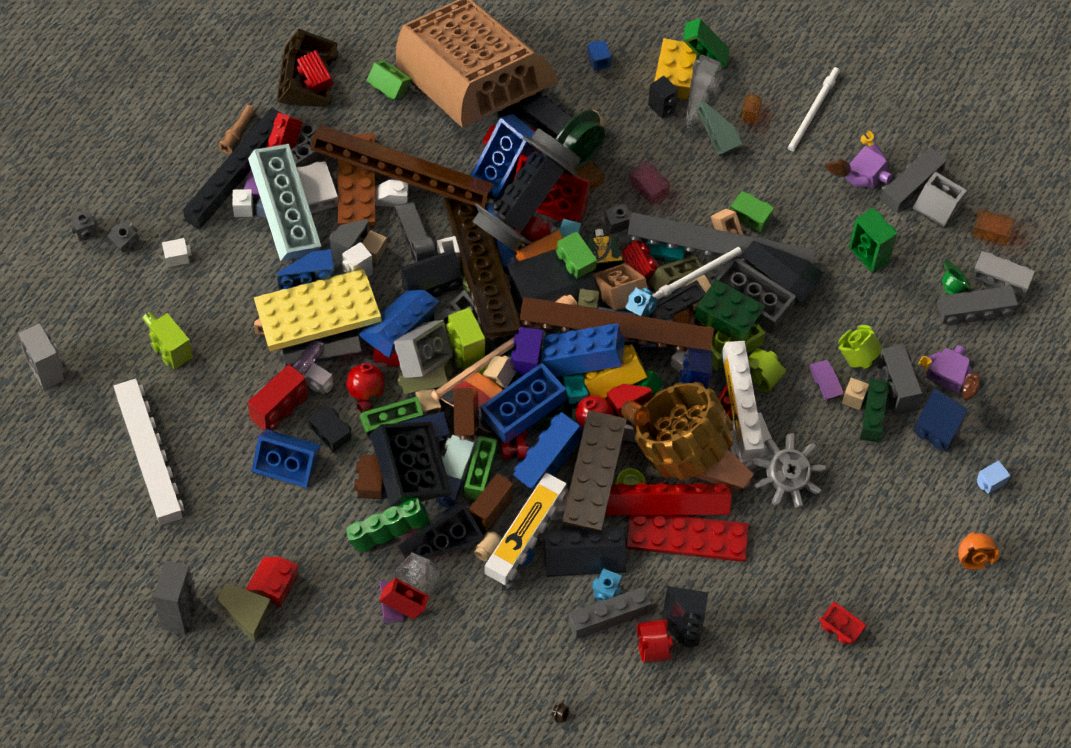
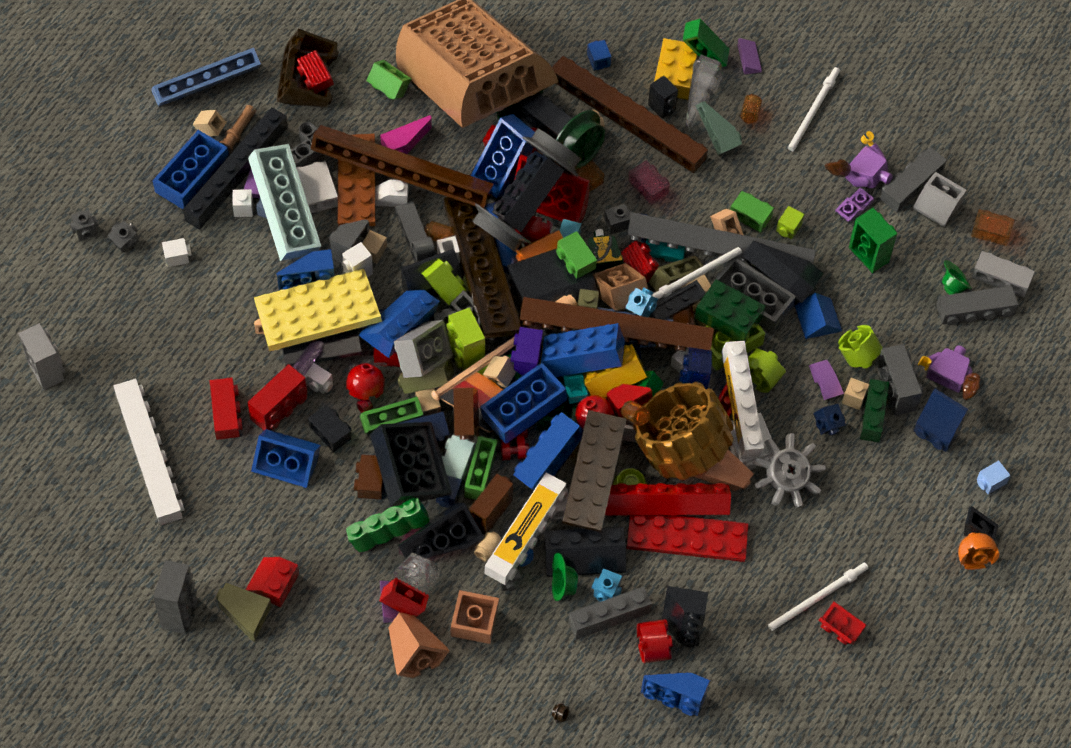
(168, 340): lime brick -> none
(190, 169): none -> blue brick
(205, 77): none -> medium blue brick
(209, 122): none -> tan brick
(225, 408): none -> red brick
(285, 131): red brick -> none
(406, 136): none -> dark pink slope
(414, 646): none -> nougat slope
(437, 231): none -> clear orange brick
(443, 280): none -> lime brick
(474, 617): none -> nougat brick
(564, 578): none -> green piece
(630, 115): none -> reddish brown brick
(677, 690): none -> blue slope
(749, 56): none -> medium lavender slope
(790, 222): none -> lime brick
(817, 316): none -> blue slope
(829, 420): none -> dark blue brick
(849, 576): none -> white bar
(854, 205): none -> medium lavender slope
(979, 523): none -> black slope

